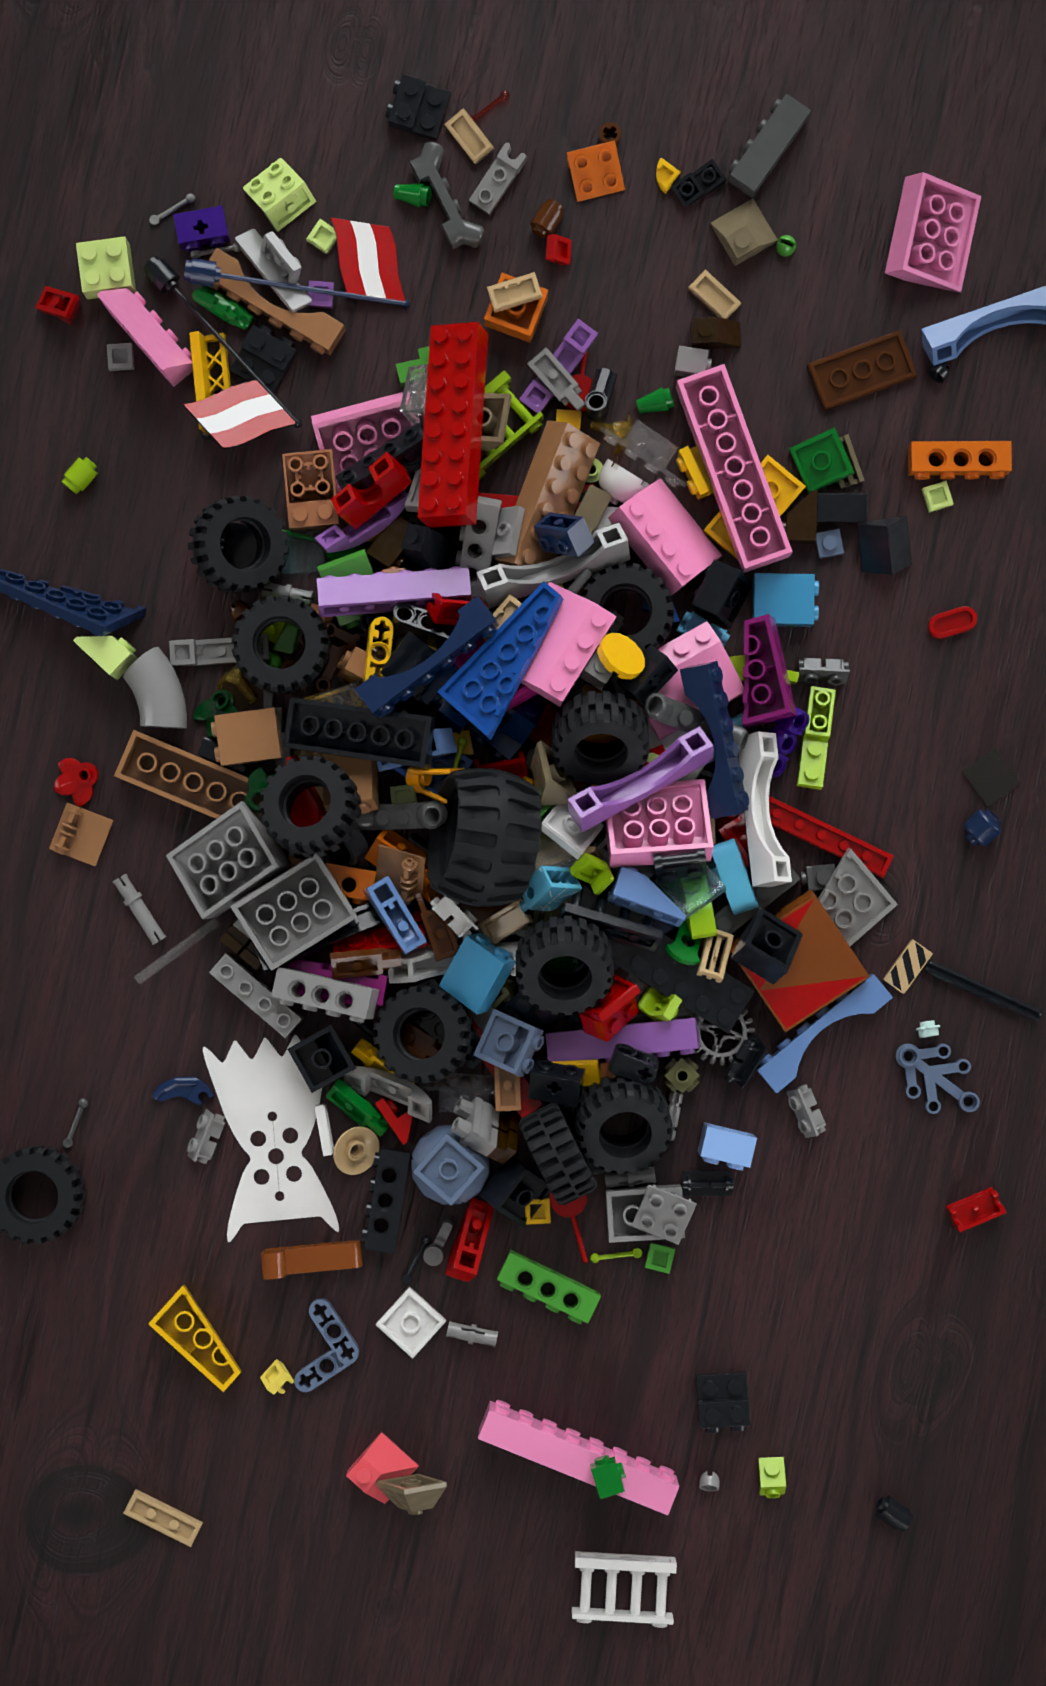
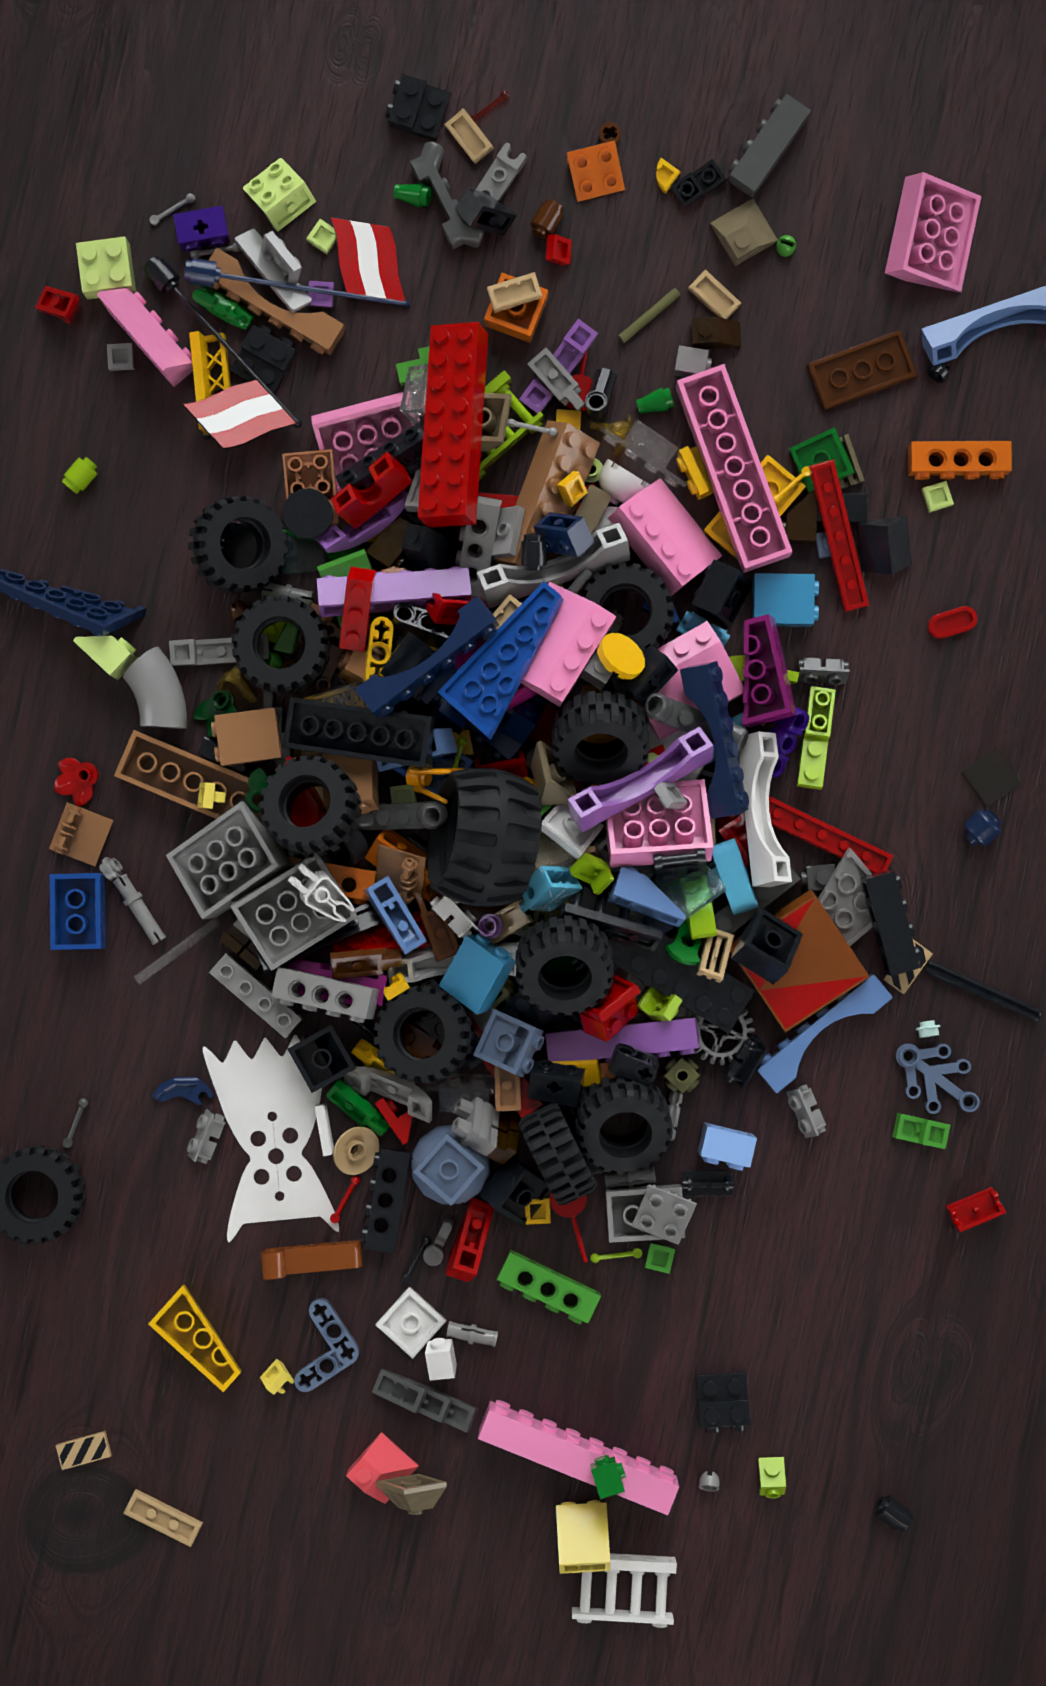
(77, 911): none -> blue brick
(83, 1450): none -> tan tile
(111, 868): none -> light grey plate
(208, 795): none -> light yellow tile
(307, 513): none -> black tile
(321, 893): none -> white hinge
(334, 1218): none -> red hinge
(357, 609): none -> red arch
(397, 986): none -> yellow tile
(424, 1400): none -> dark grey slope
(440, 1359): none -> white brick
(483, 926): none -> medium lavender plate
(485, 212): none -> black slope
(533, 551): none -> black brick
(552, 432): none -> light grey hinge
(572, 488): none -> yellow tile
(583, 1537): none -> light yellow brick
(649, 315): none -> olive bar
(670, 795): none -> light grey plate
(804, 473): none -> yellow hinge
(838, 535): none -> red tile
(890, 922): none -> black brick
(921, 1130): none -> bright green slope

